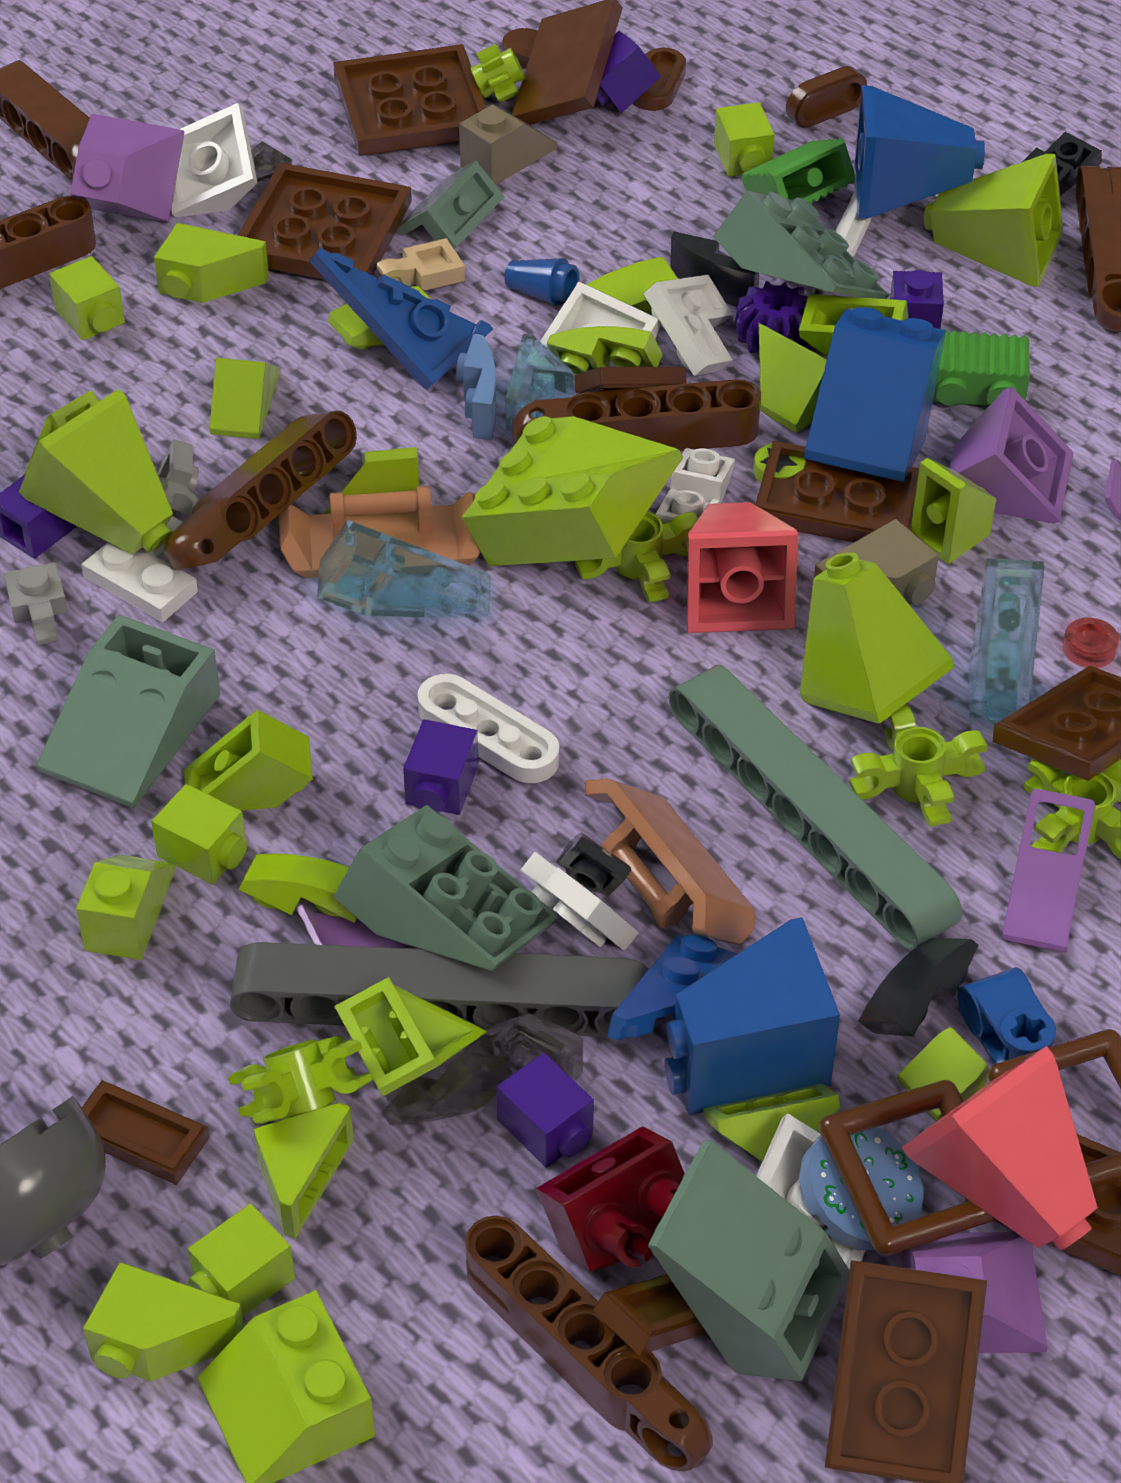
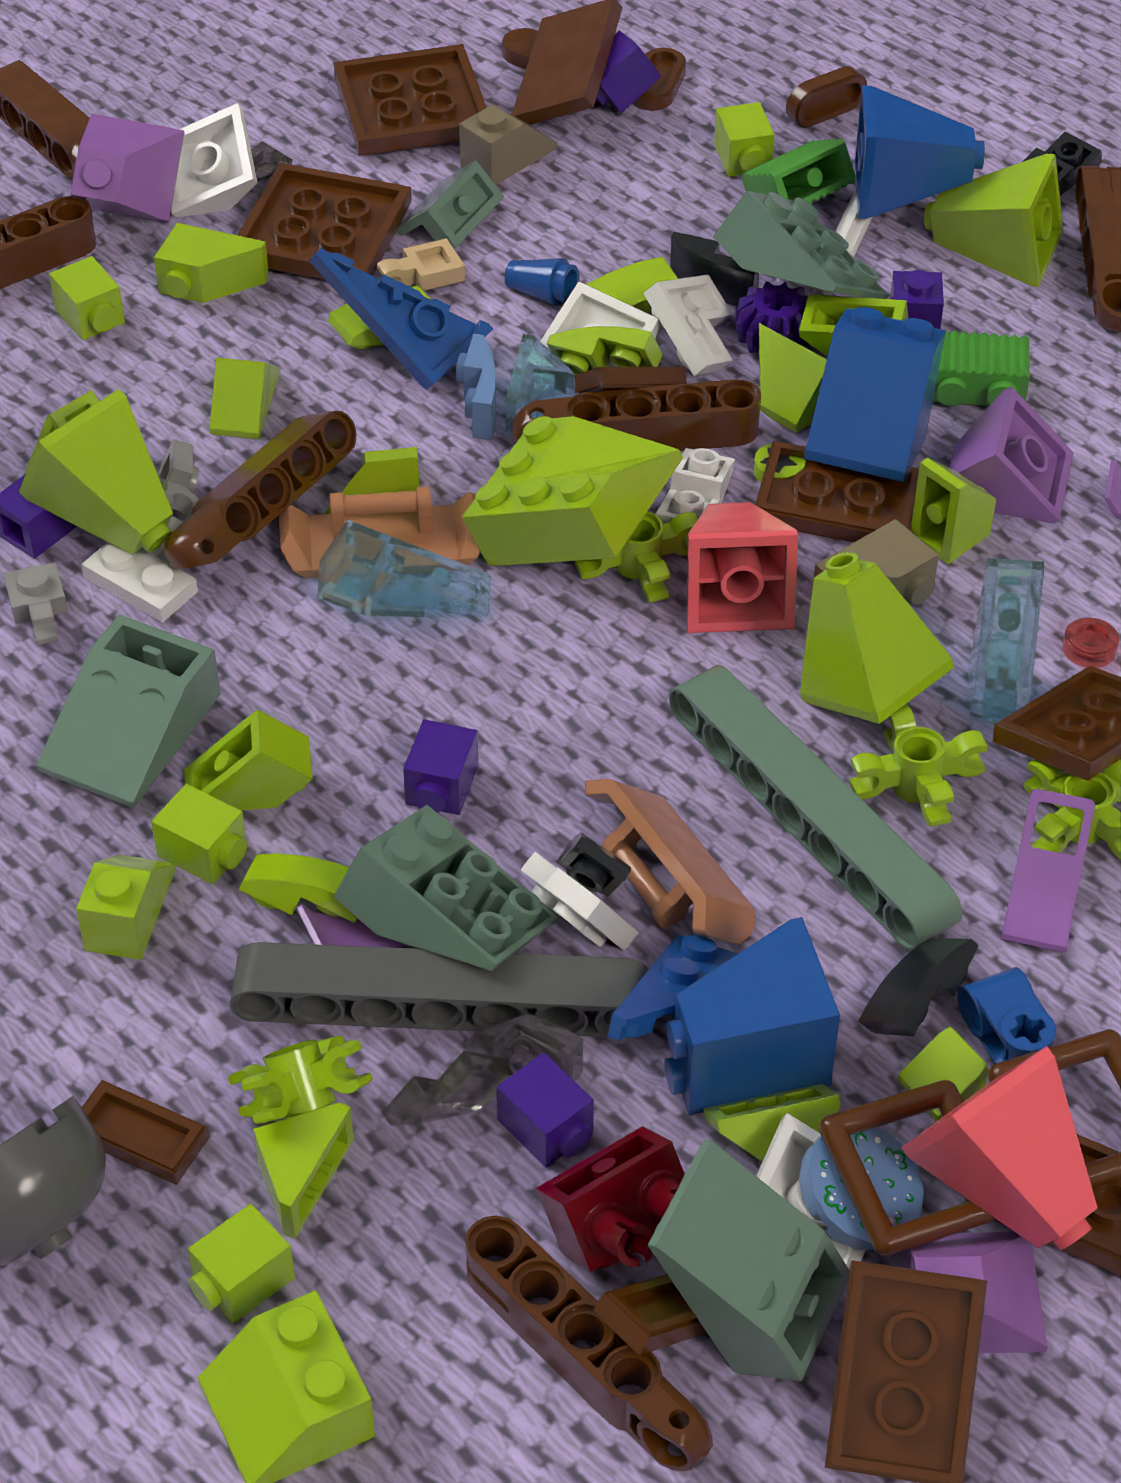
(157, 1325): lime slope -> none
(402, 1033): lime slope -> none
(497, 72): lime gear -> none
(515, 734): white plate -> none

